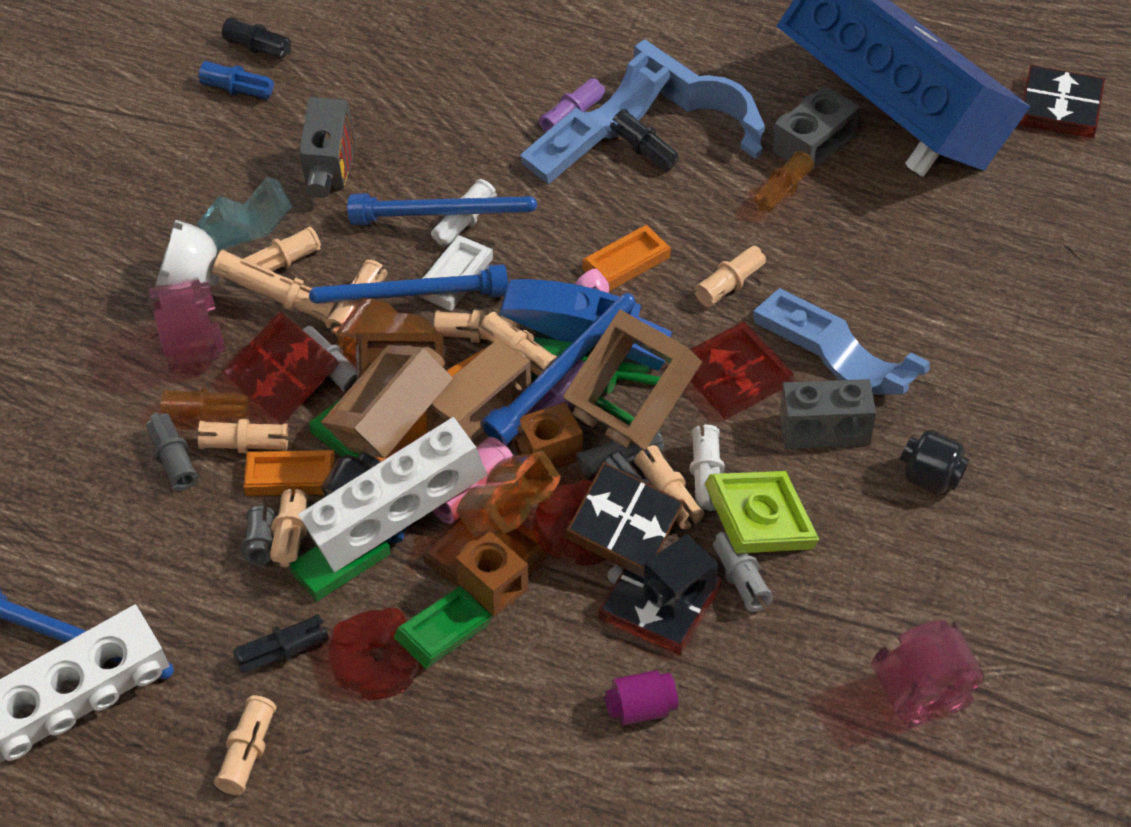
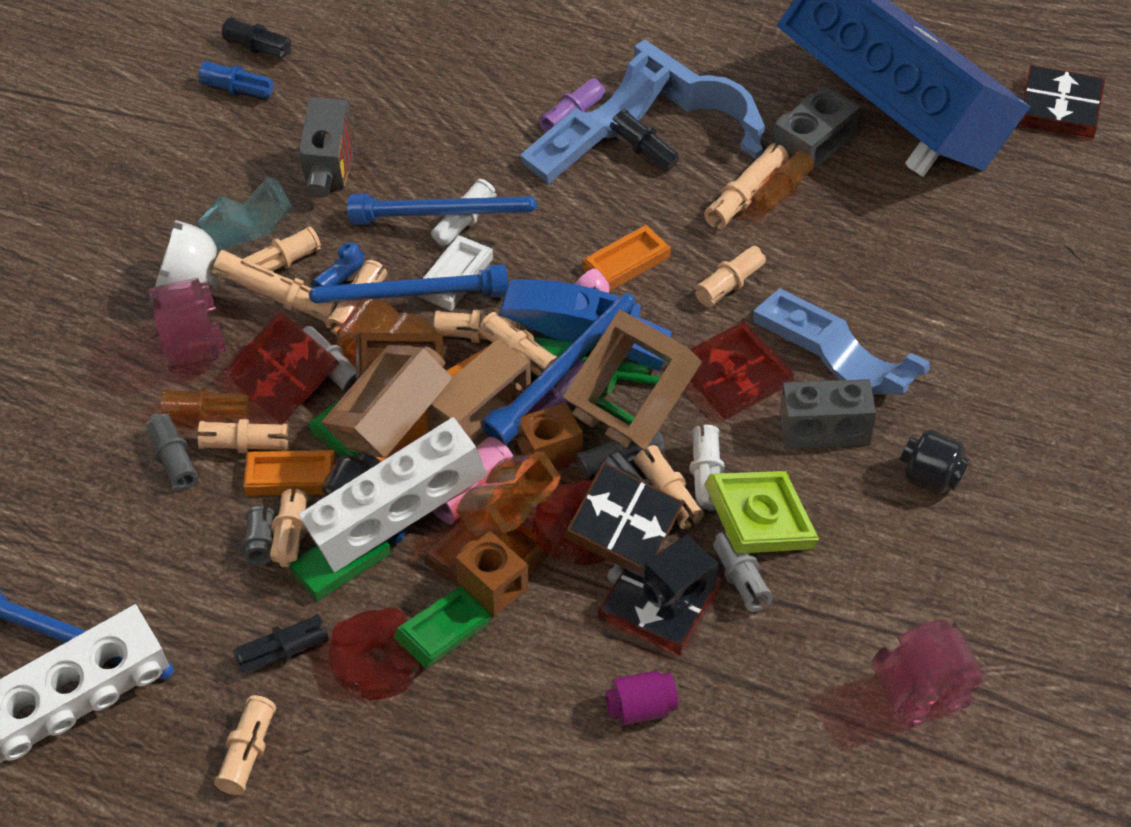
(349, 262): none -> blue arm
(737, 194): none -> light nougat pin

